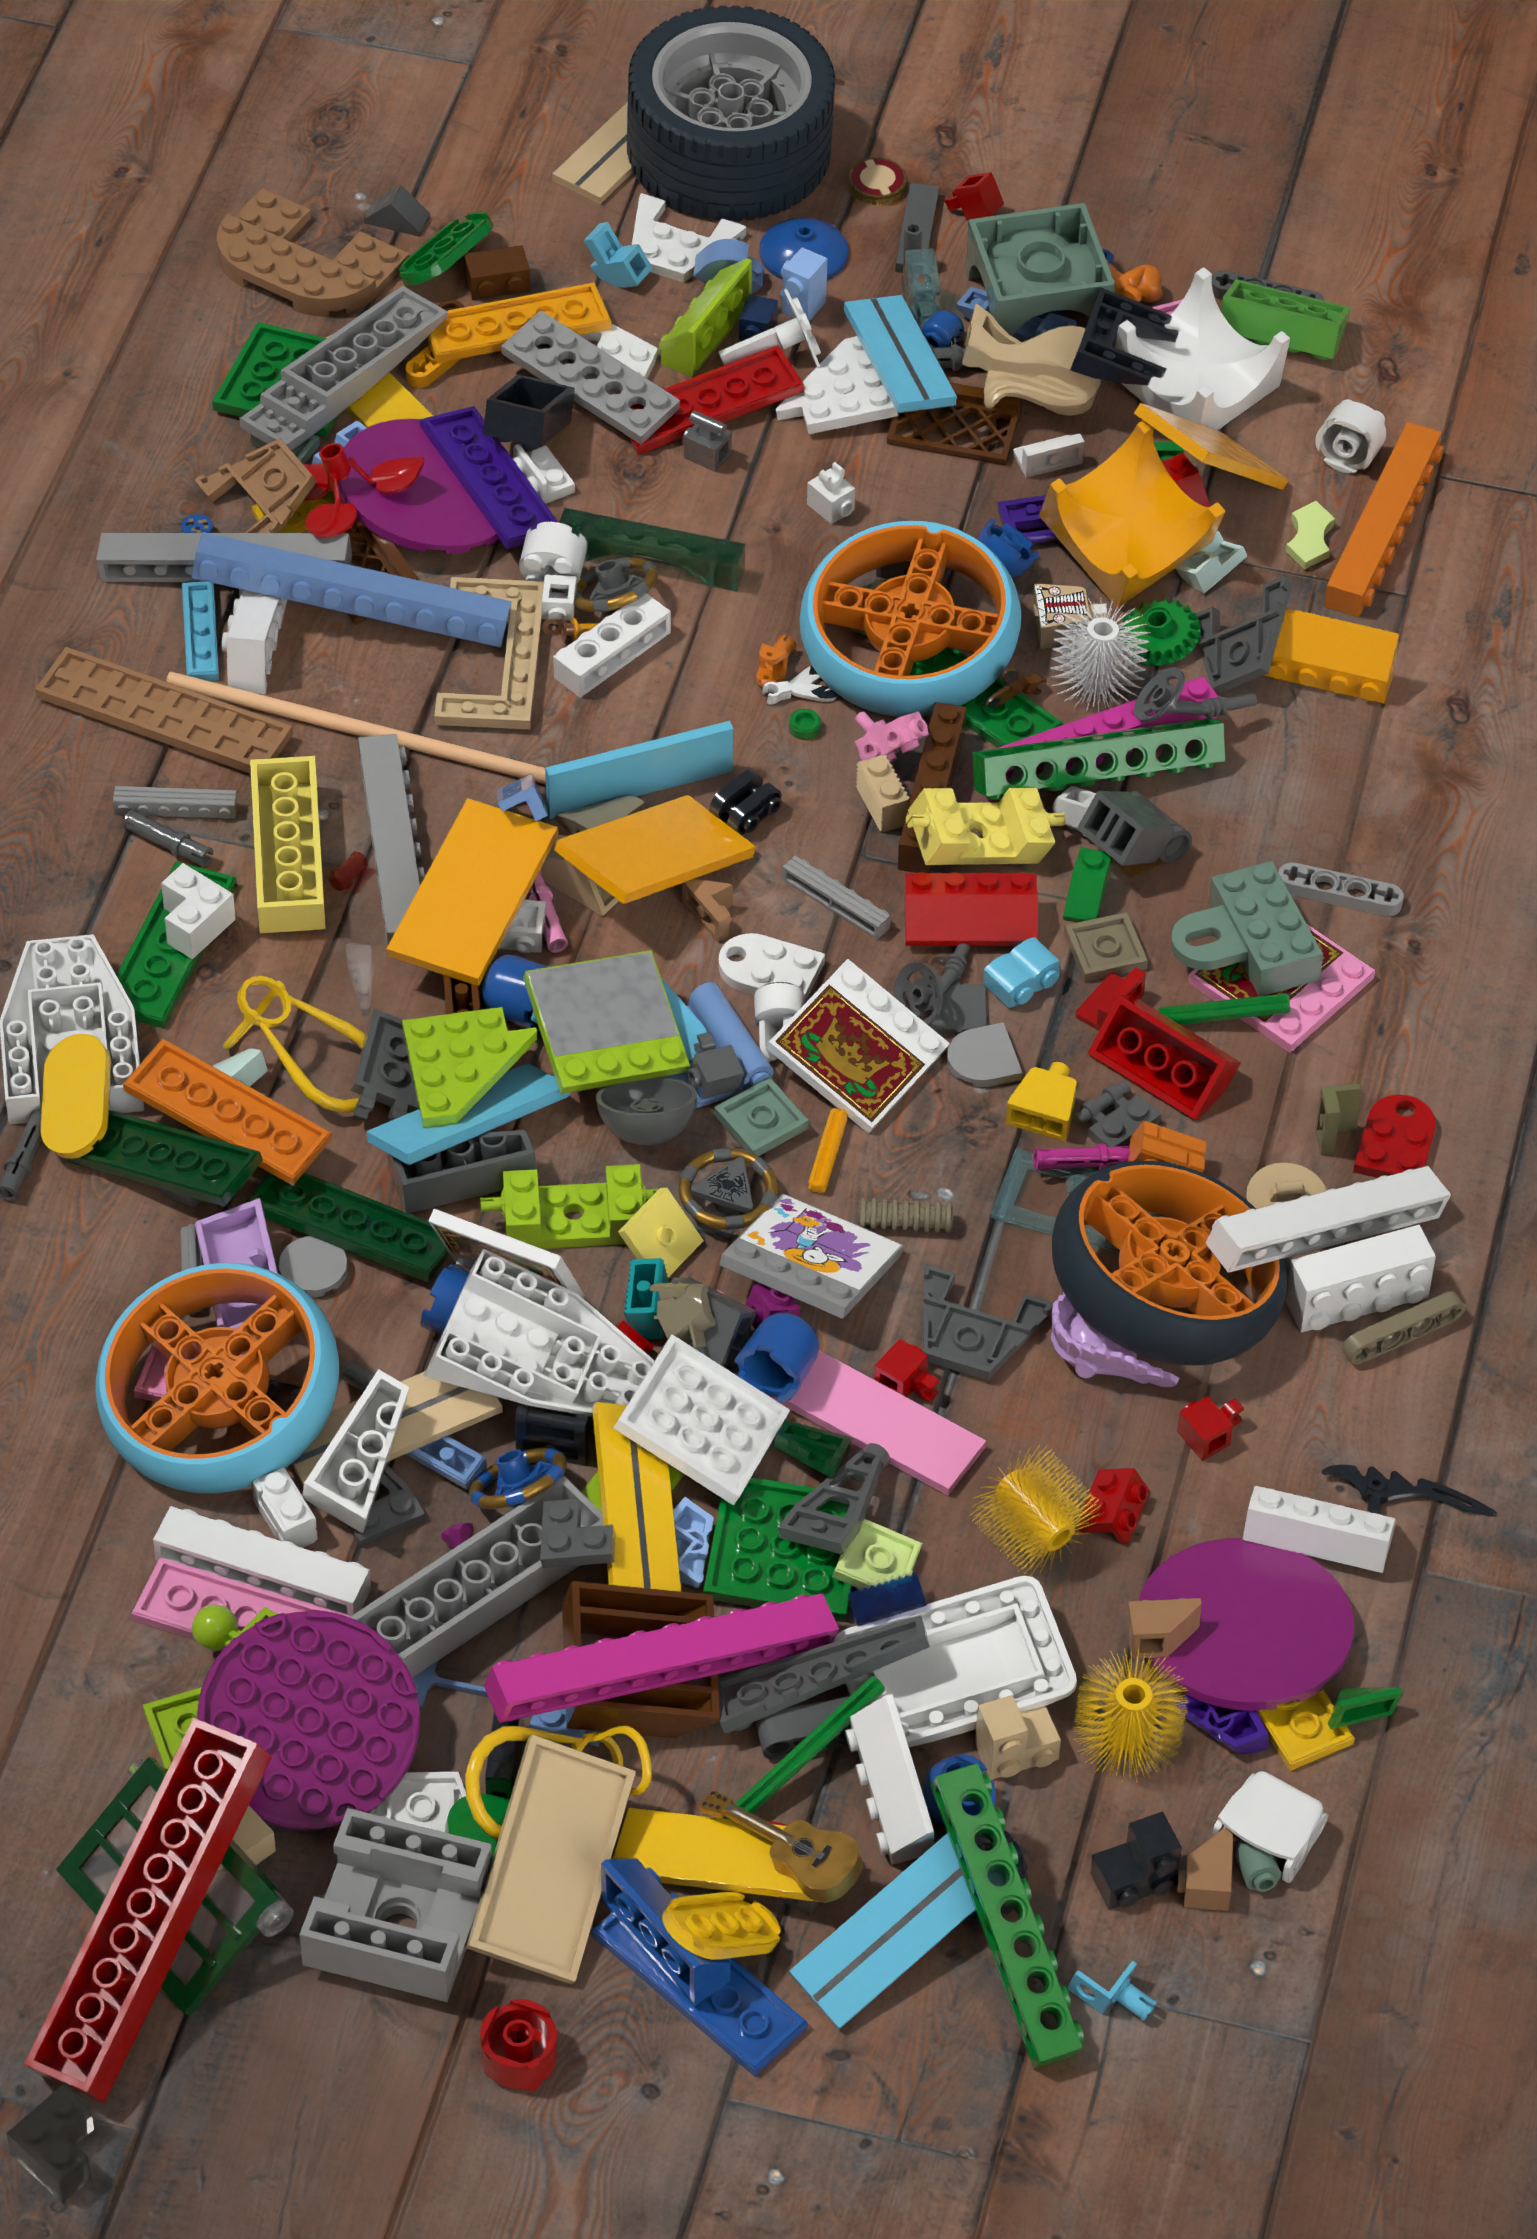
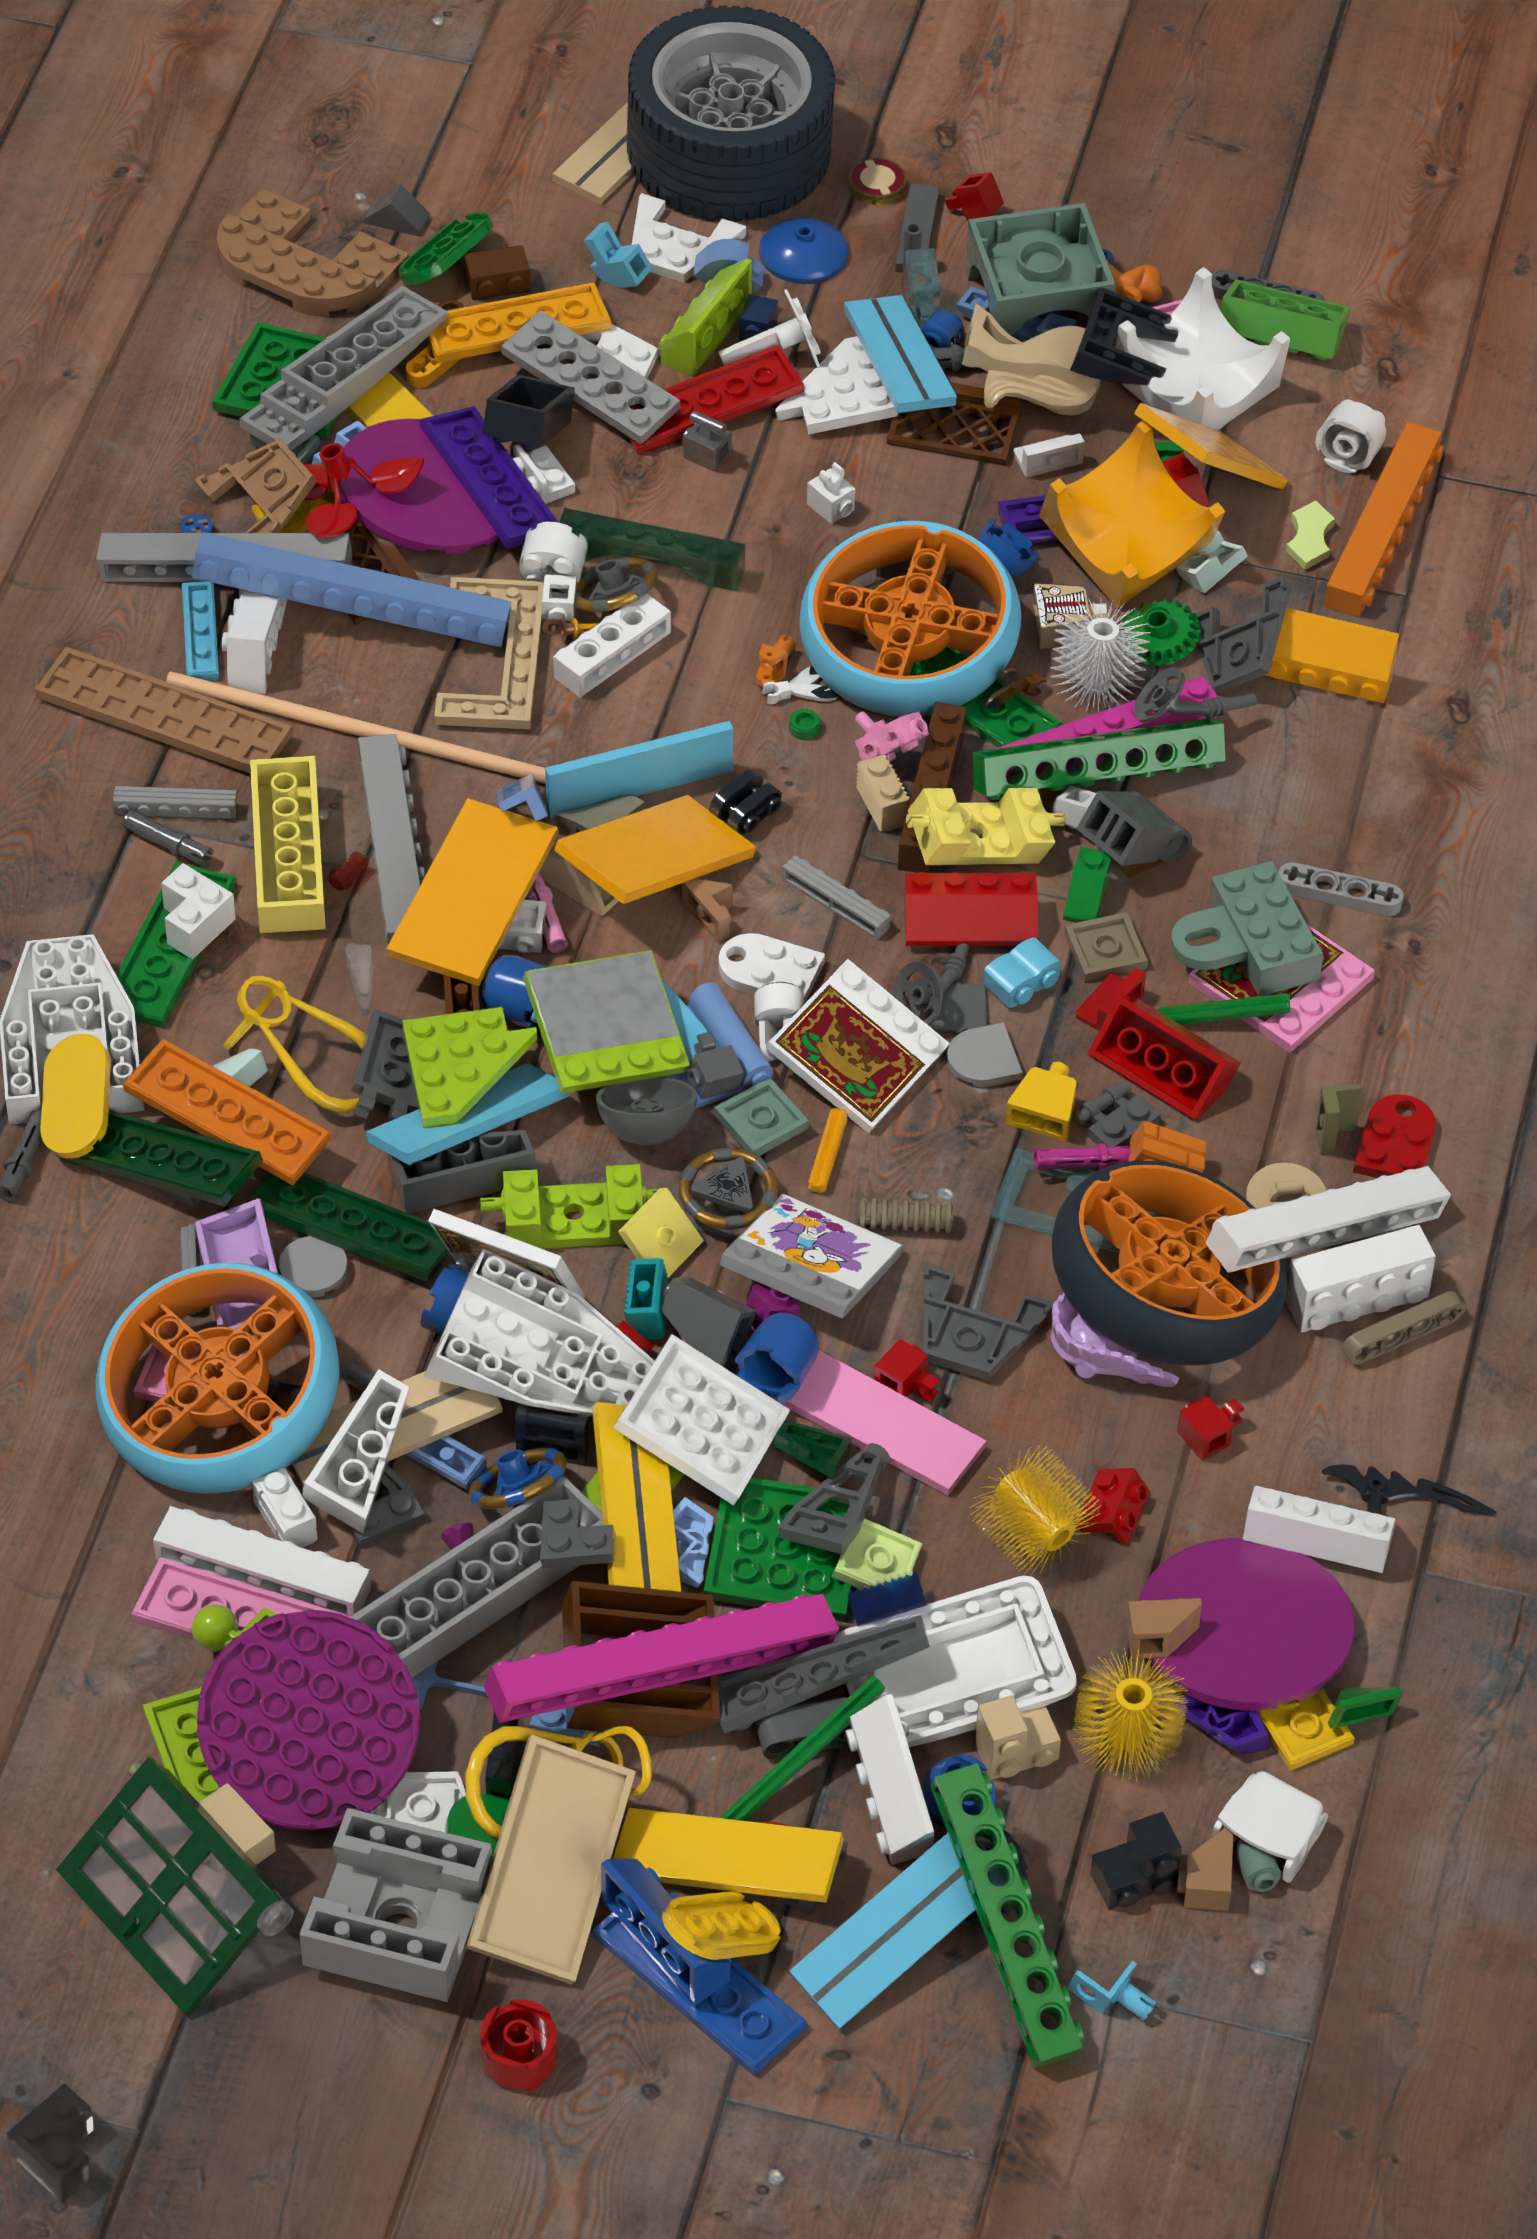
(148, 1910): red brick -> none
(684, 1311): dark tan piece -> none
(807, 280): light blue brick -> none
(817, 1860): pearl gold piece -> none

